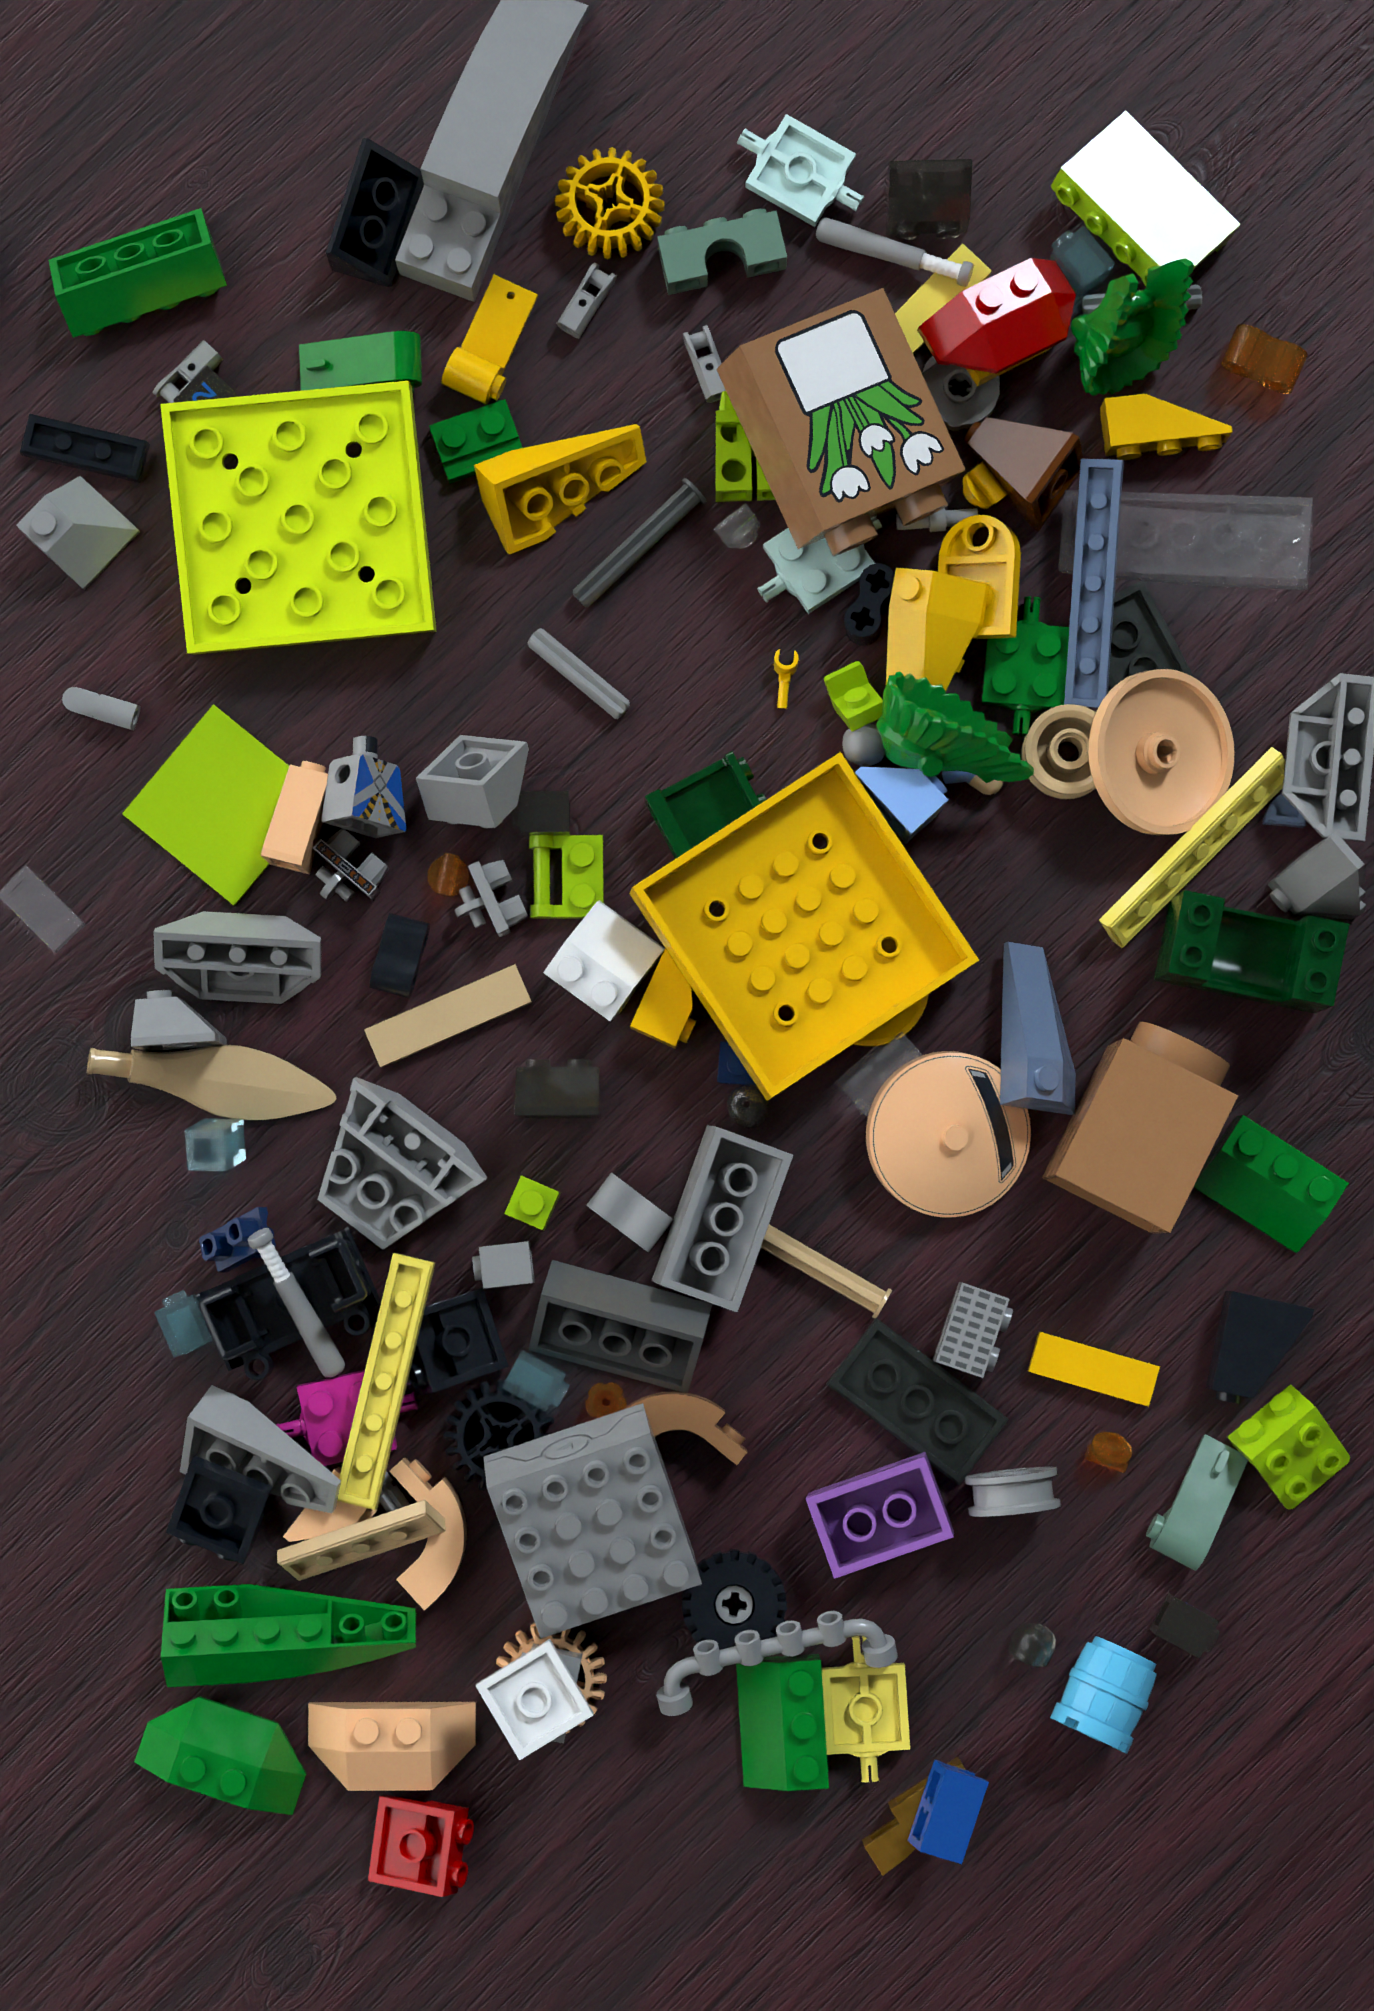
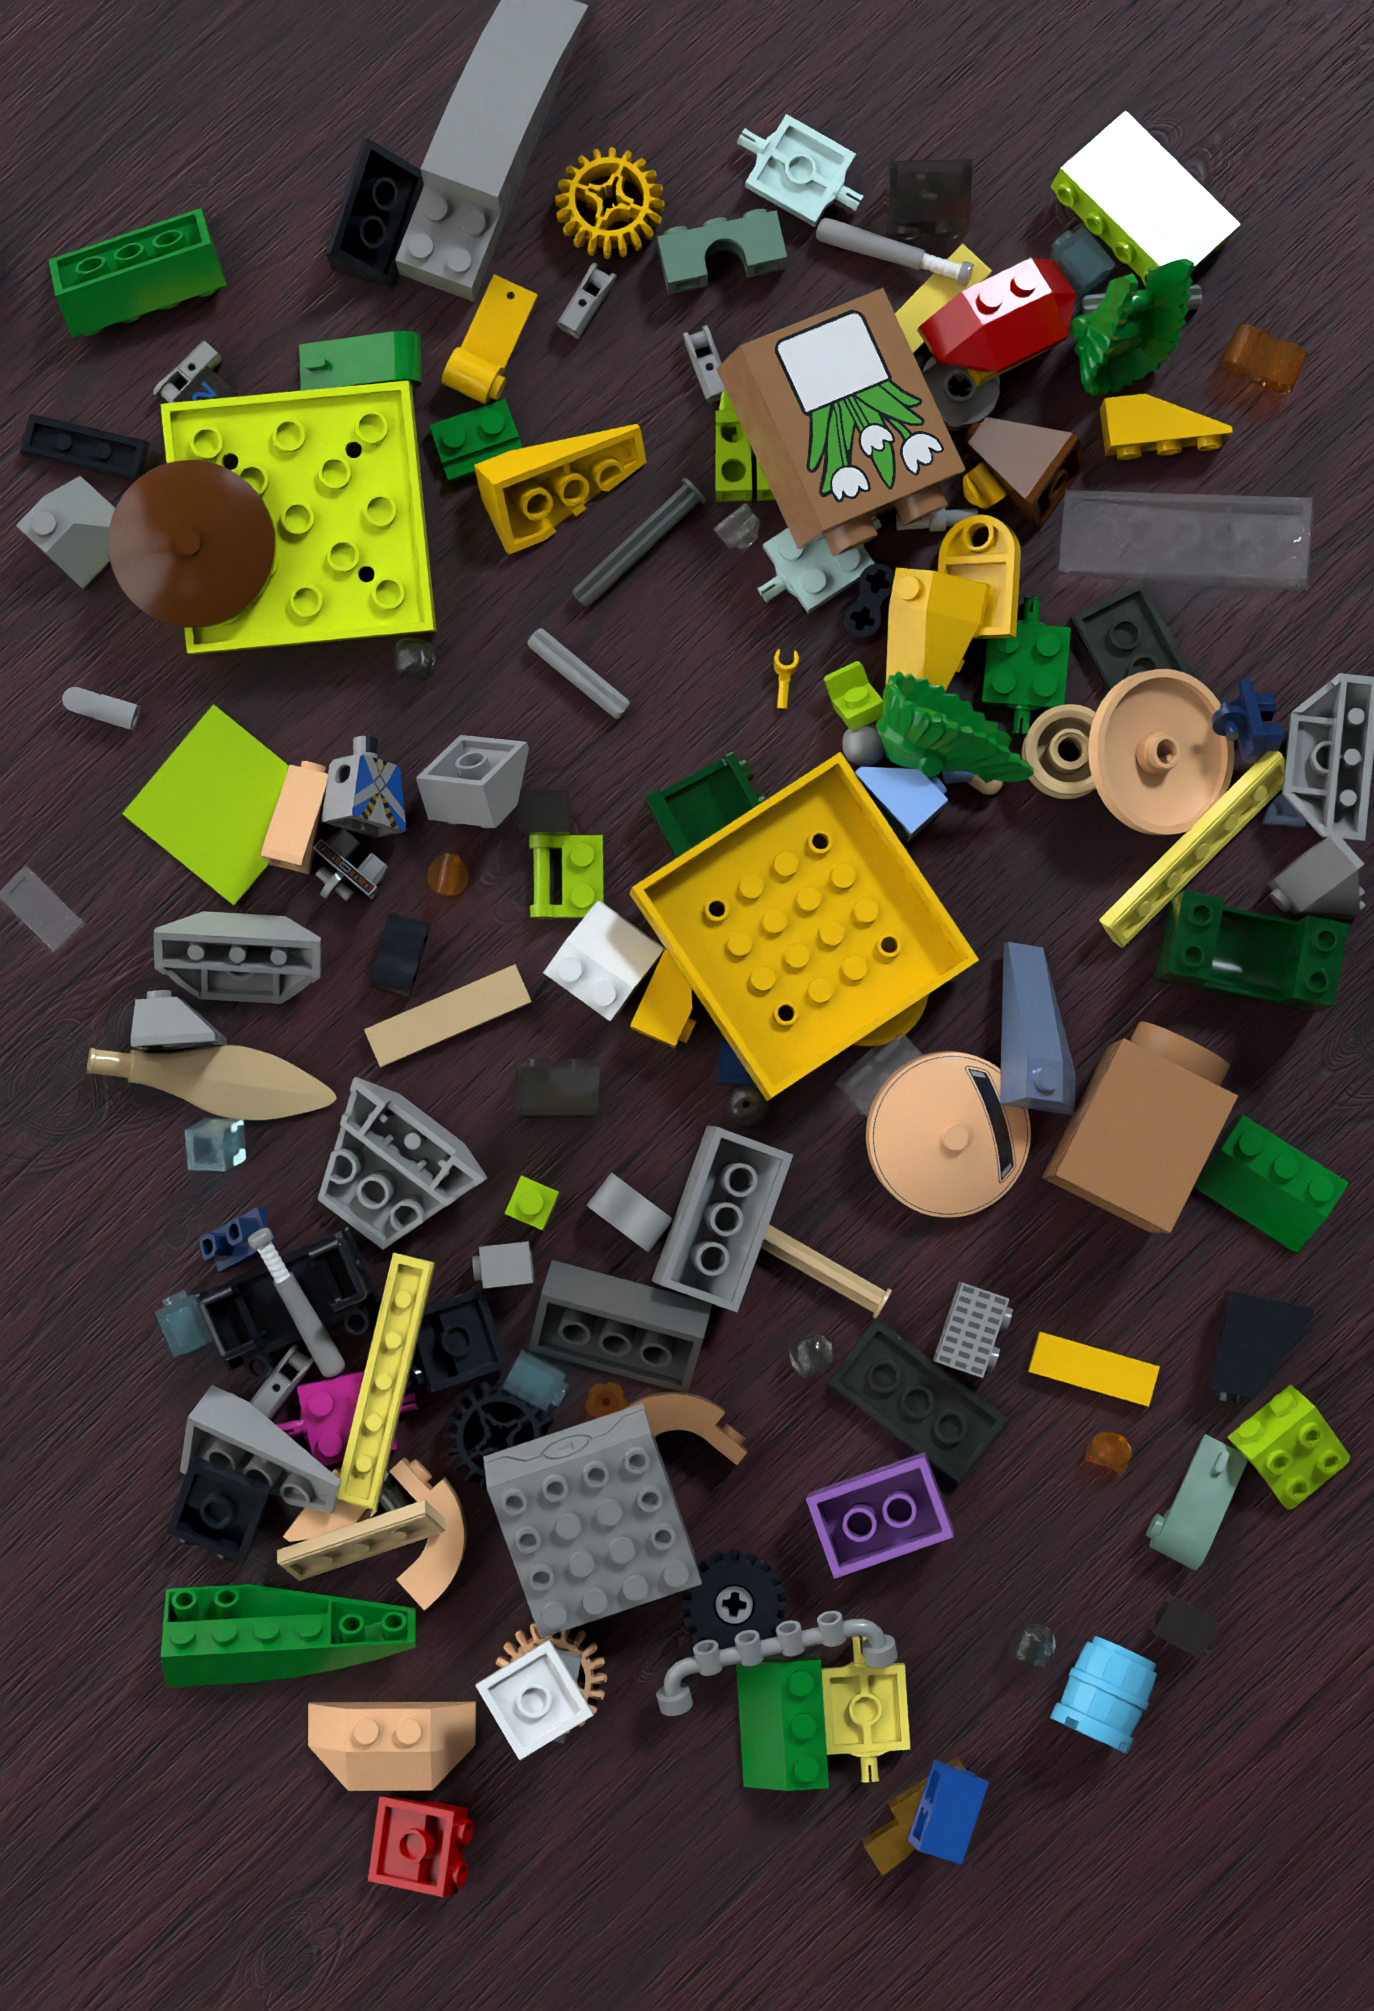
(192, 544): none -> reddish brown dish
(224, 1756): green wedge -> none
(278, 1386): none -> light grey bar
(414, 659): none -> clear smoke piece
(487, 879): light grey hips -> none
(812, 1356): none -> clear smoke piece
(1012, 1491): light grey wheel -> none
(1093, 582): sand blue plate -> none
(1244, 722): none -> dark blue hips

